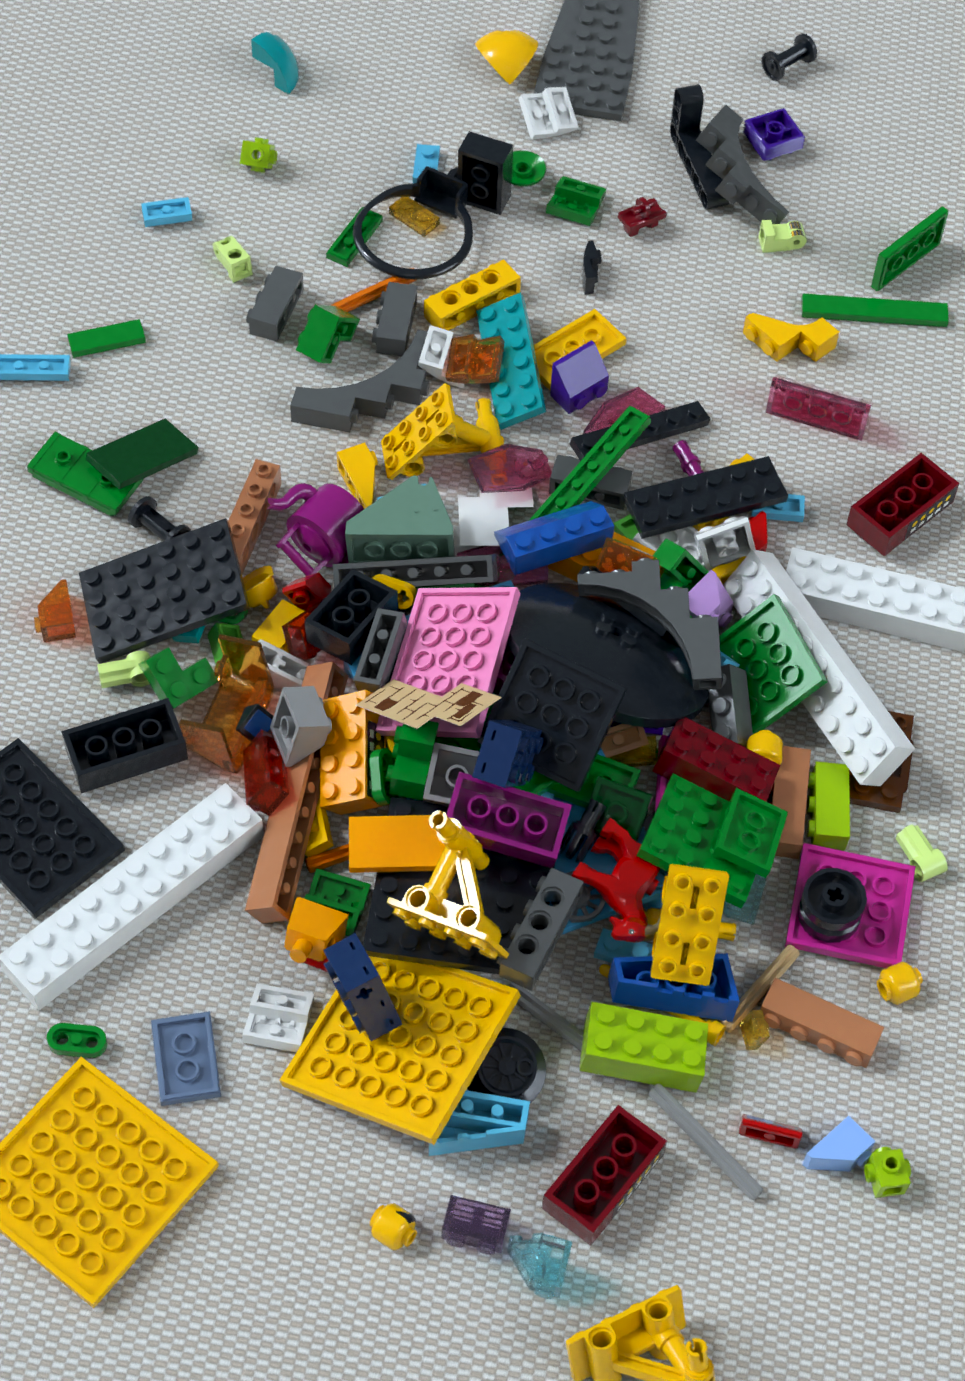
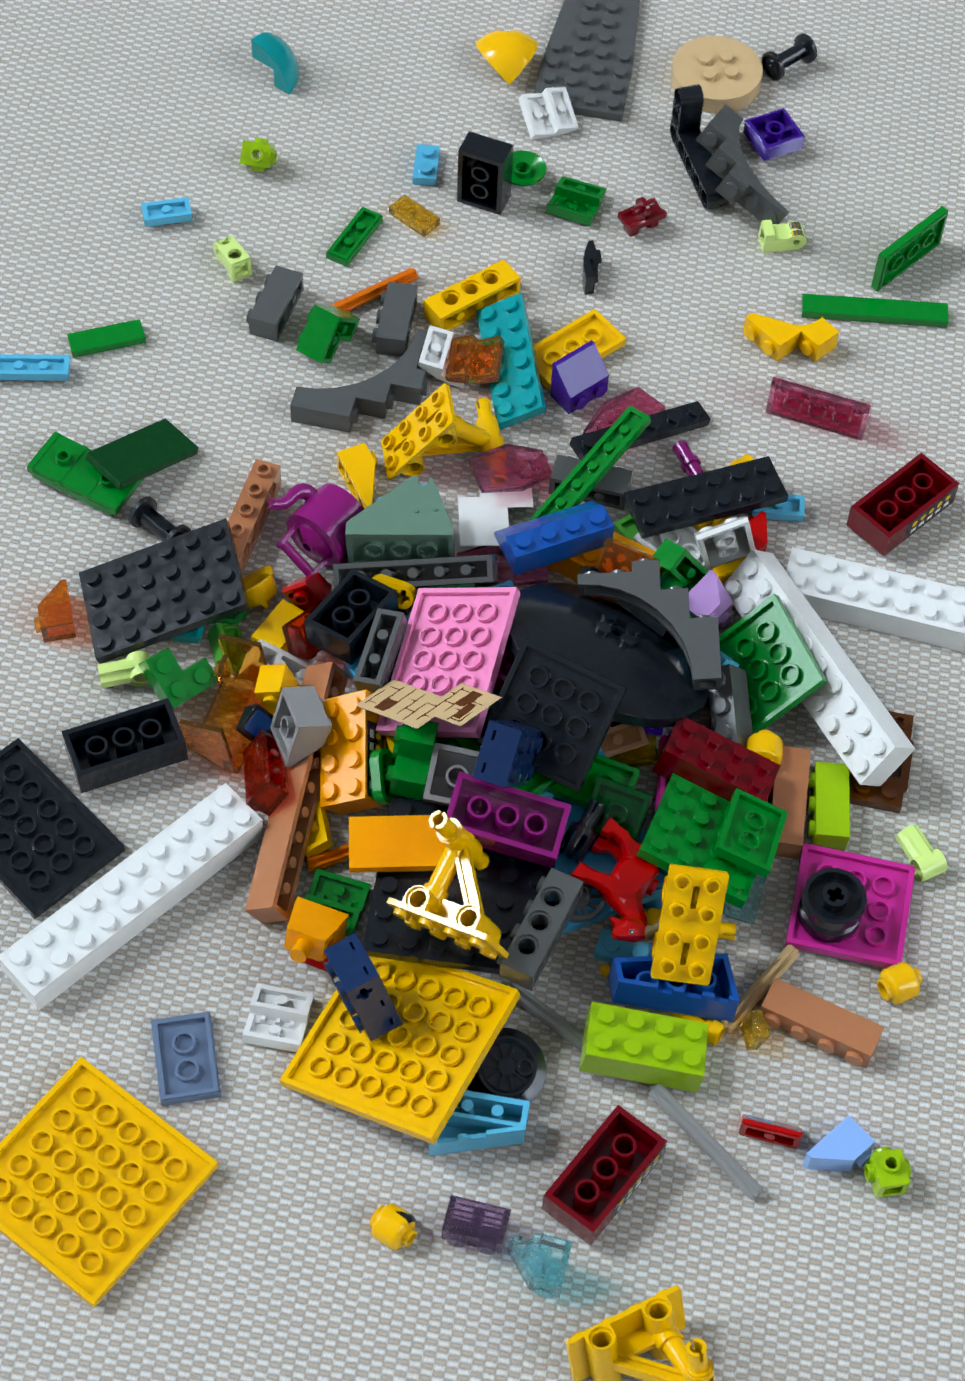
(78, 1038): green plate -> none
(270, 684): none -> yellow brick
(436, 191): black brick -> none
(722, 67): none -> tan brick

